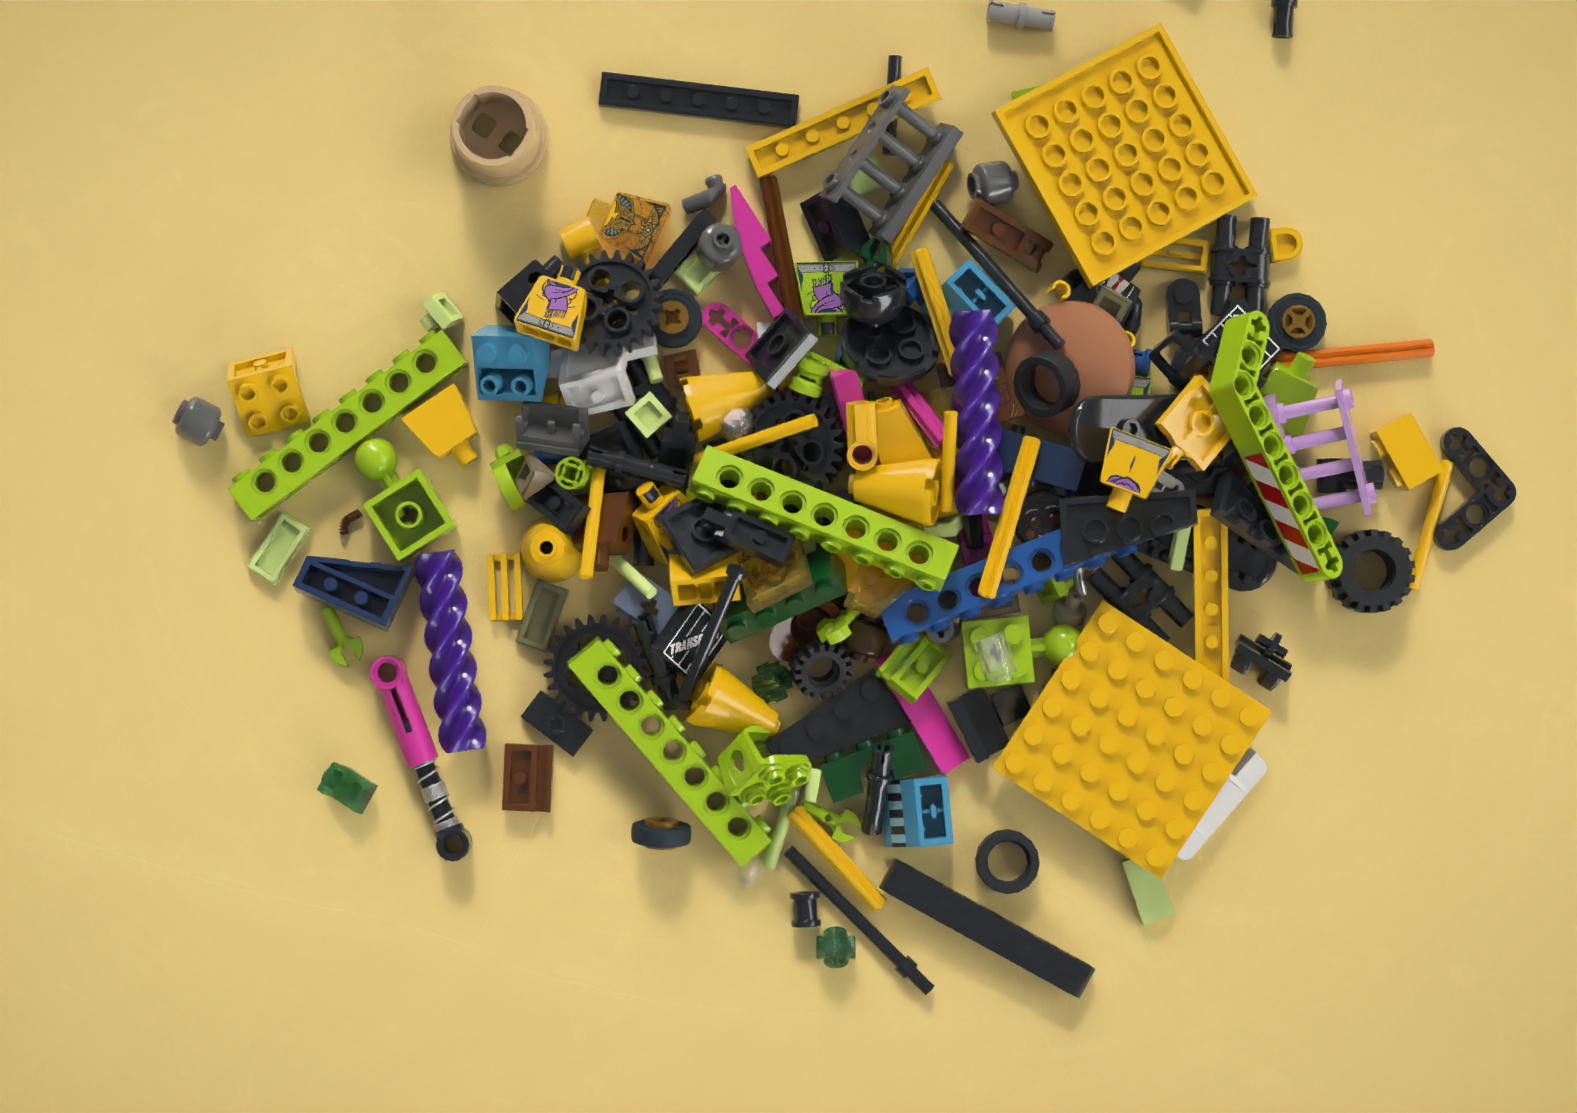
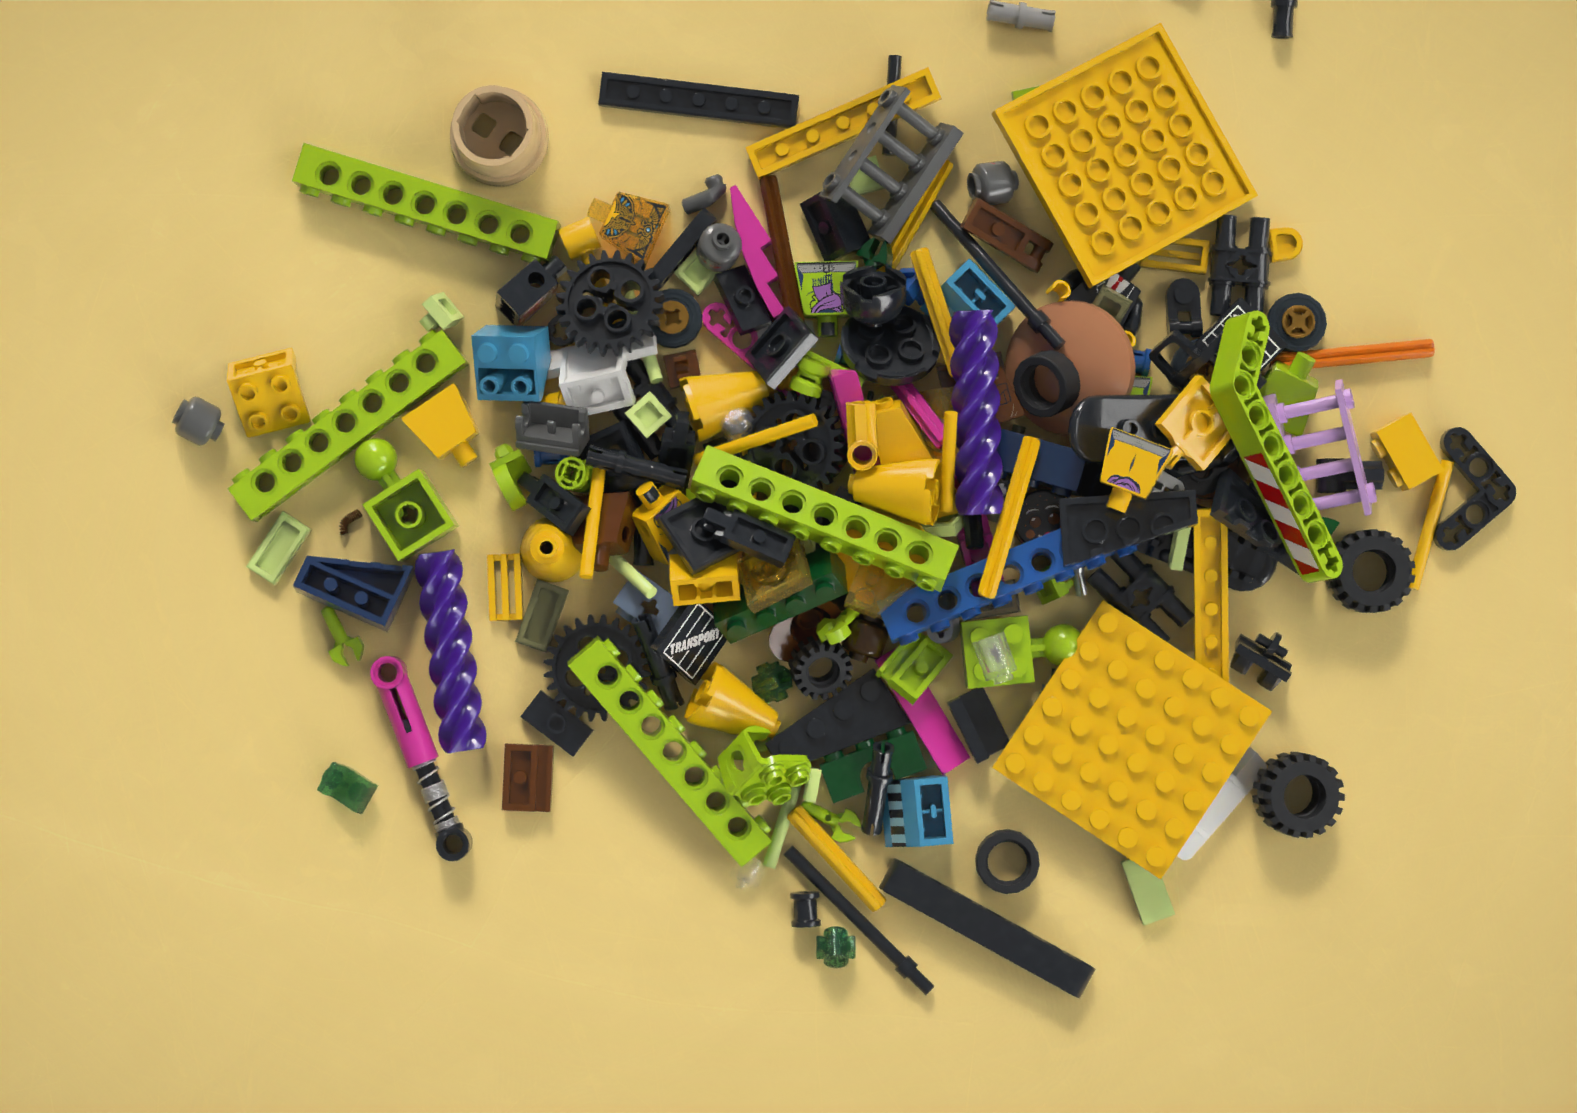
(316, 161): none -> lime brick
(533, 476): dark tan slope -> none
(554, 310): torso -> none
(661, 833): black wheel -> none
(683, 698): black bar -> none
(742, 300): none -> black plate
(1010, 704): black slope -> none
(1069, 610): dark tan tile -> none
(1323, 801): none -> black tyre

